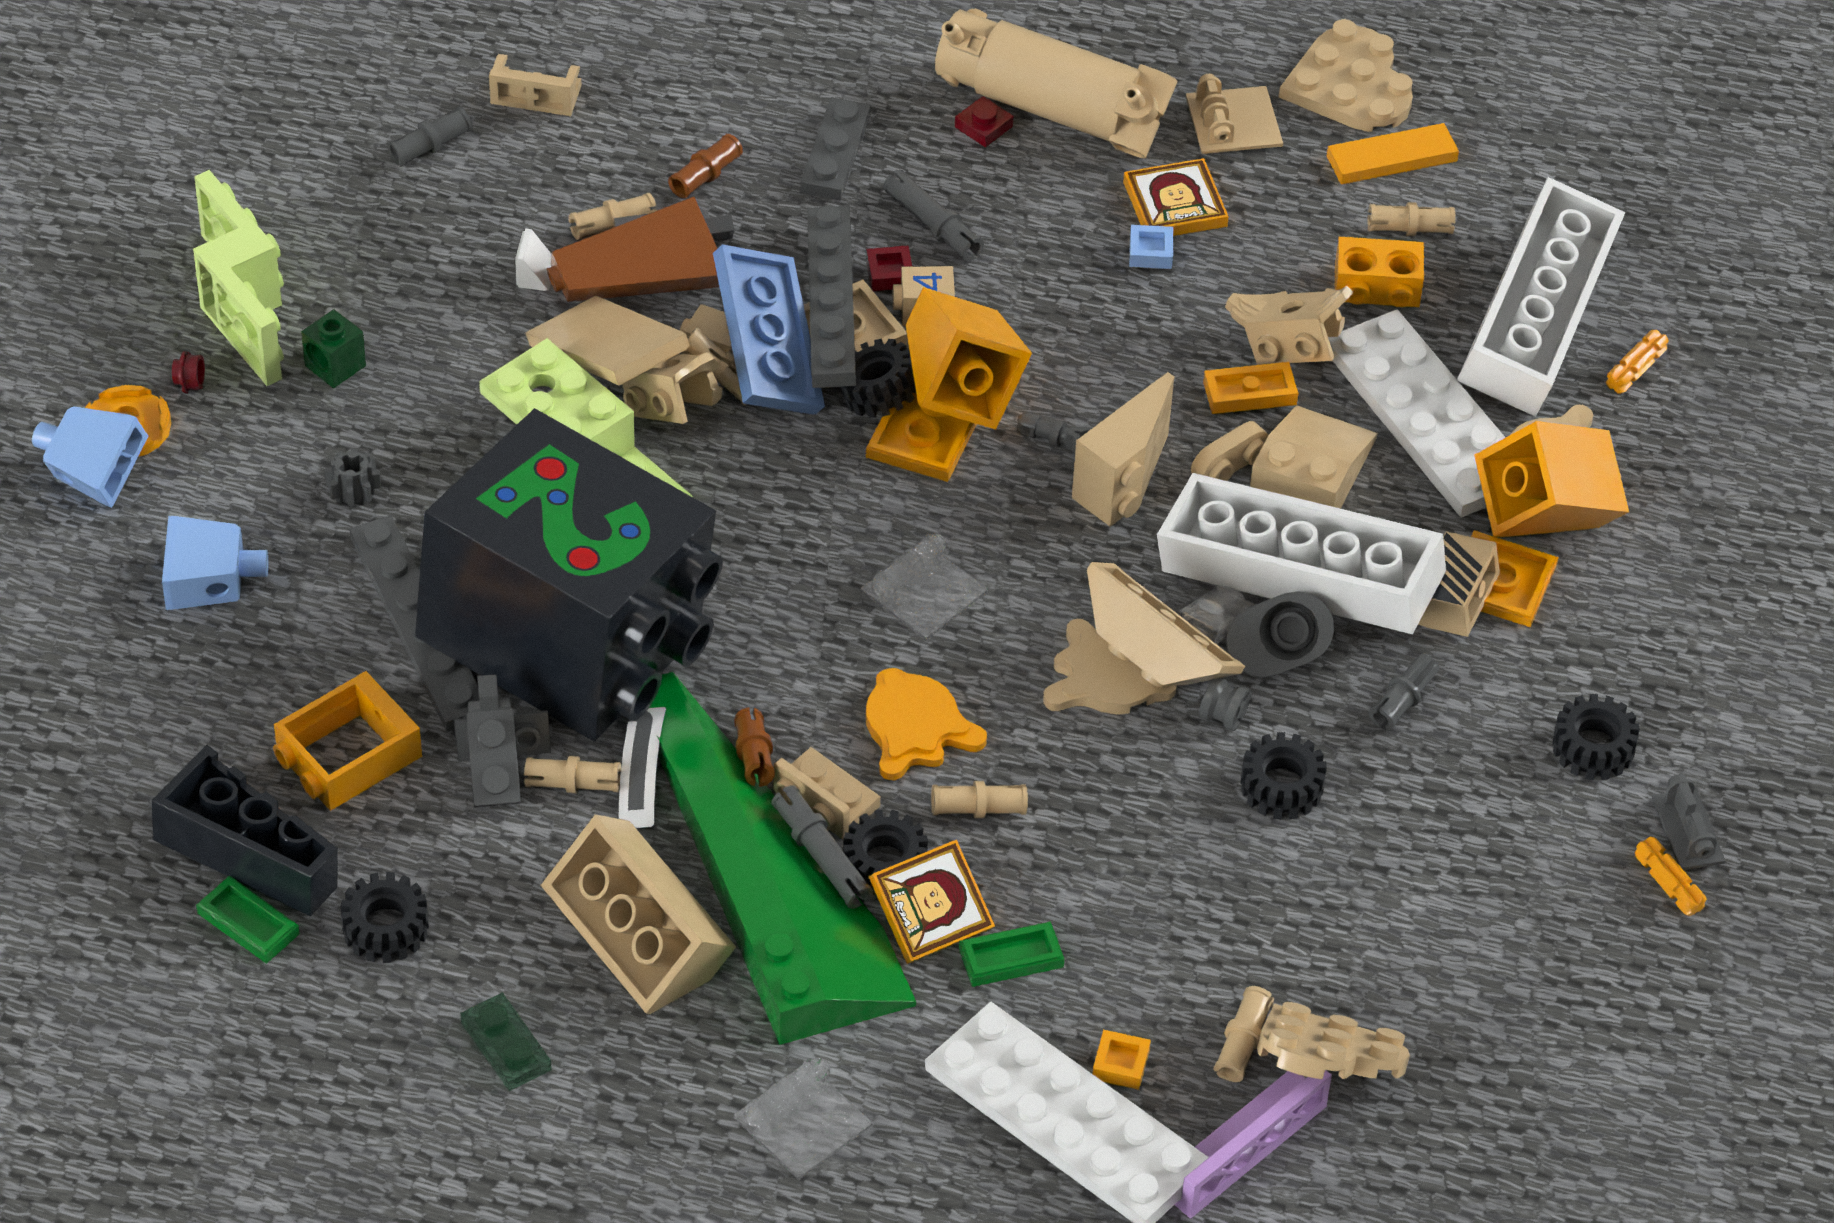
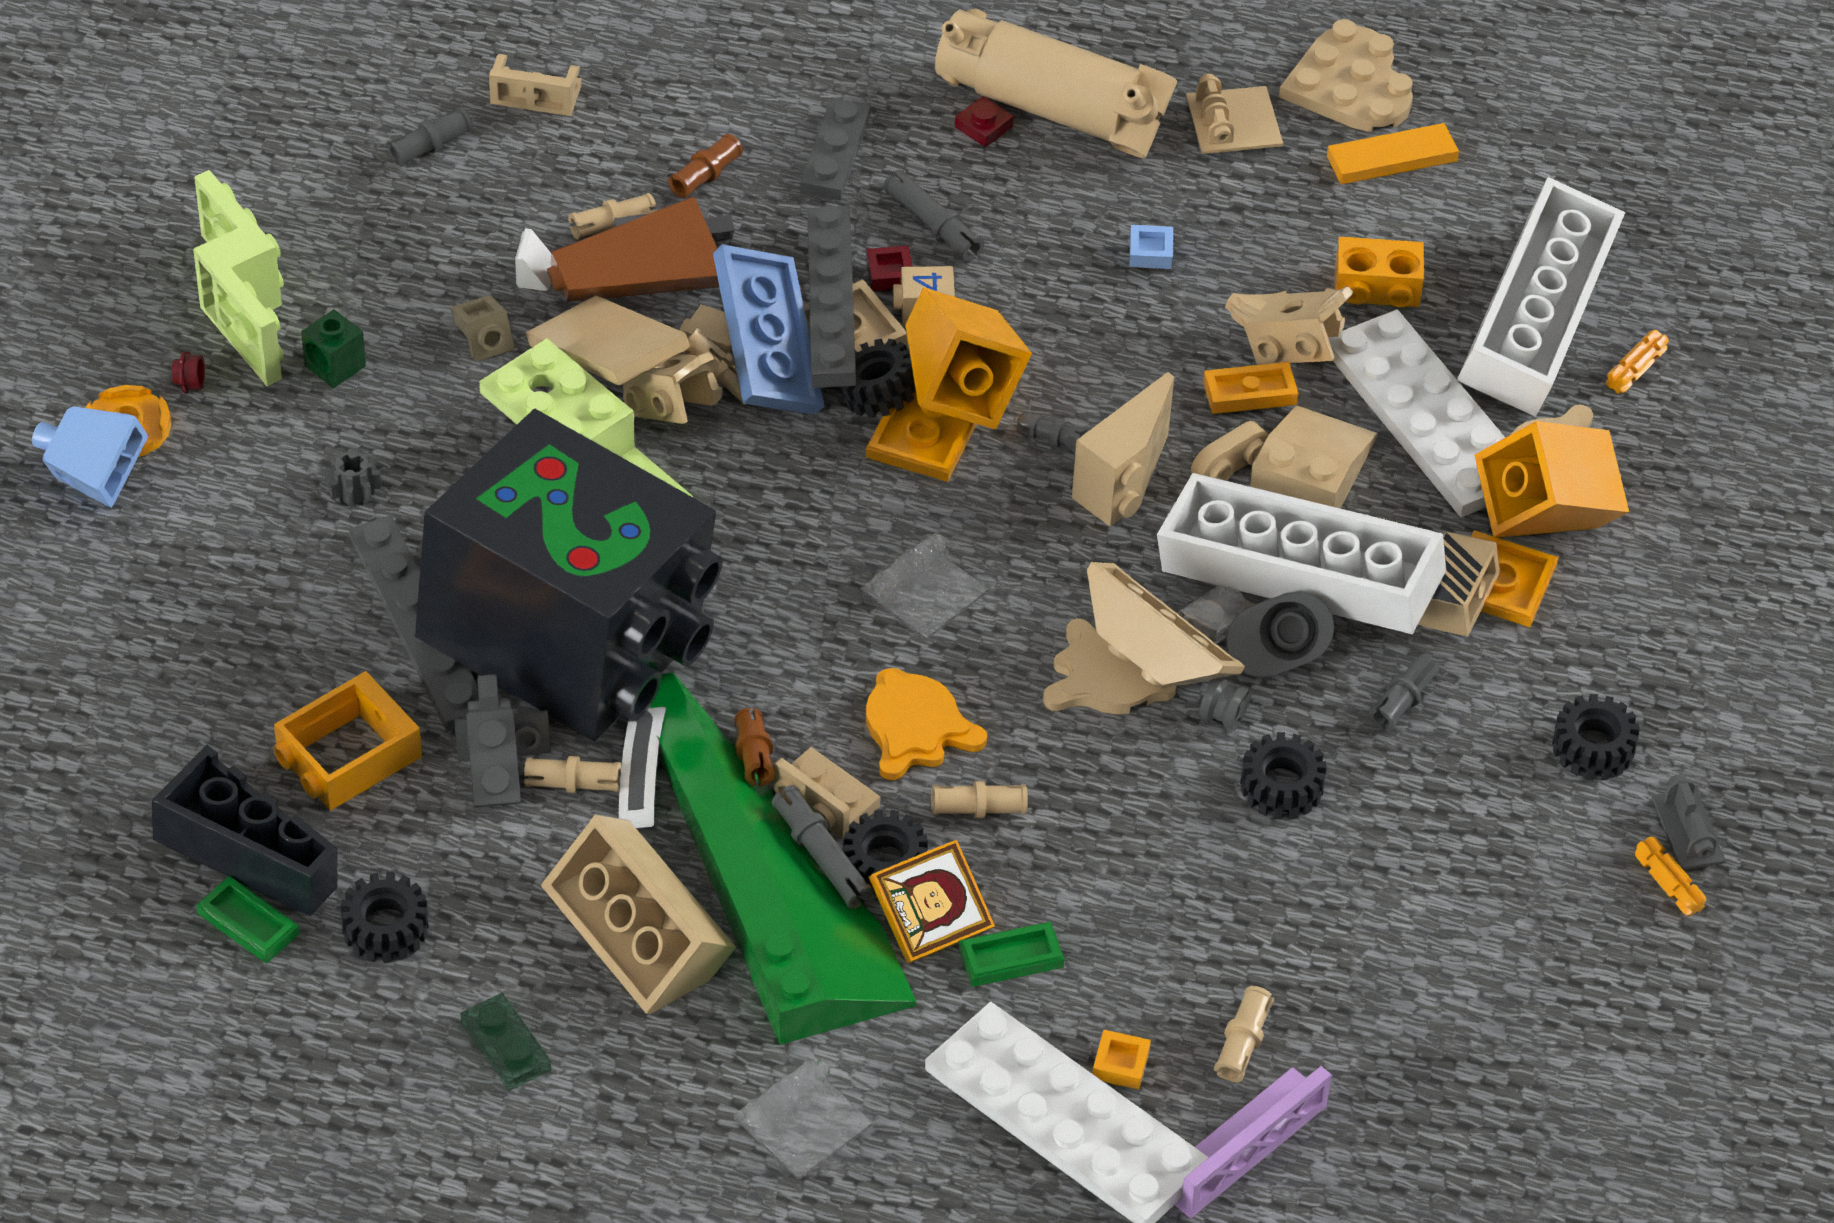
(206, 563): light blue torso -> none
(485, 326): none -> dark tan bracket
(1176, 197): tile -> none
(1316, 1044): tan plate -> none
(1411, 219): tan pin -> none

